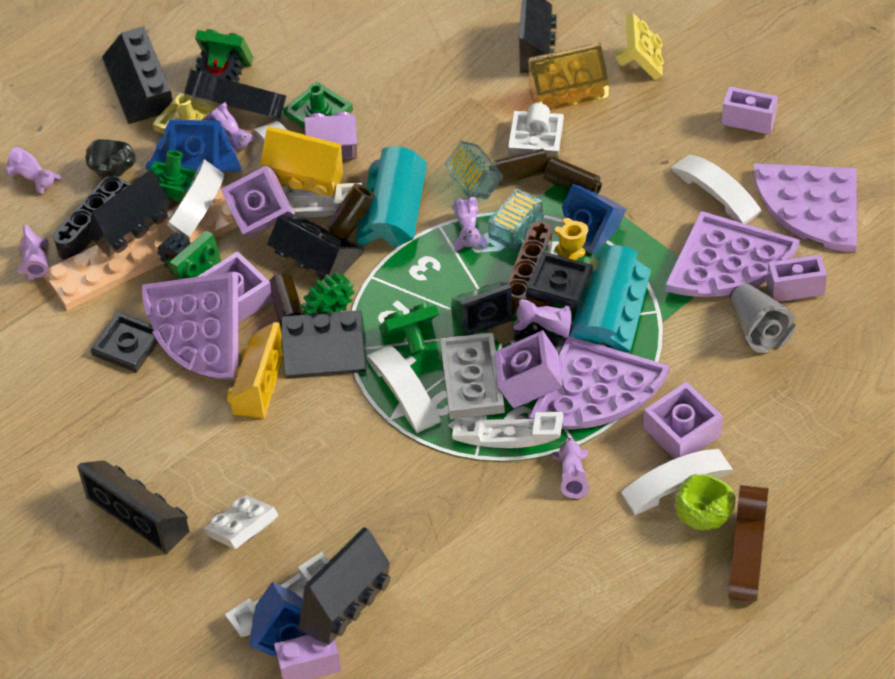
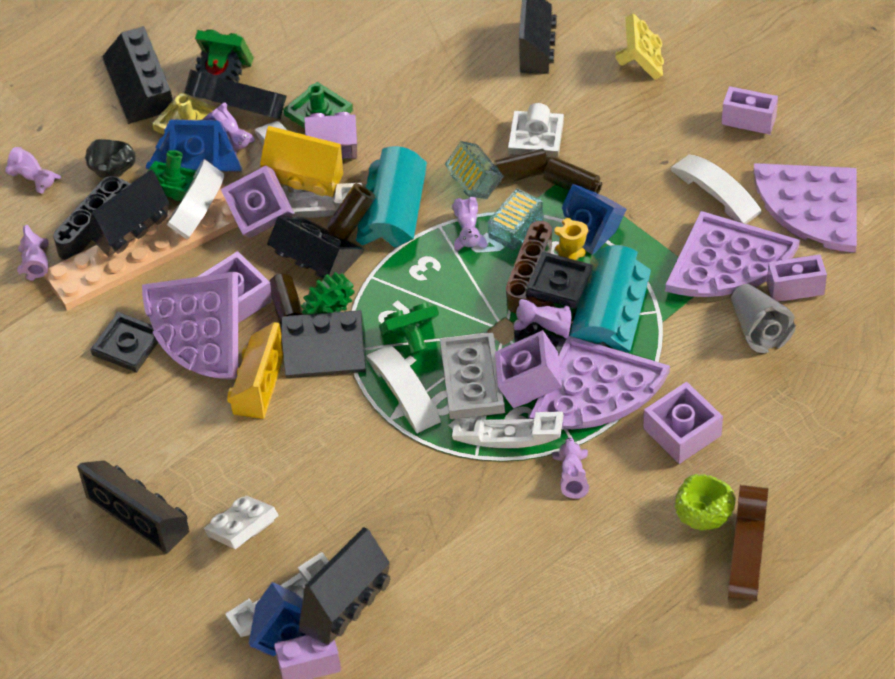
(188, 258): green plate -> none
(483, 308): black slope -> none
(568, 76): clear yellow slope -> none
(667, 478): white slope -> none

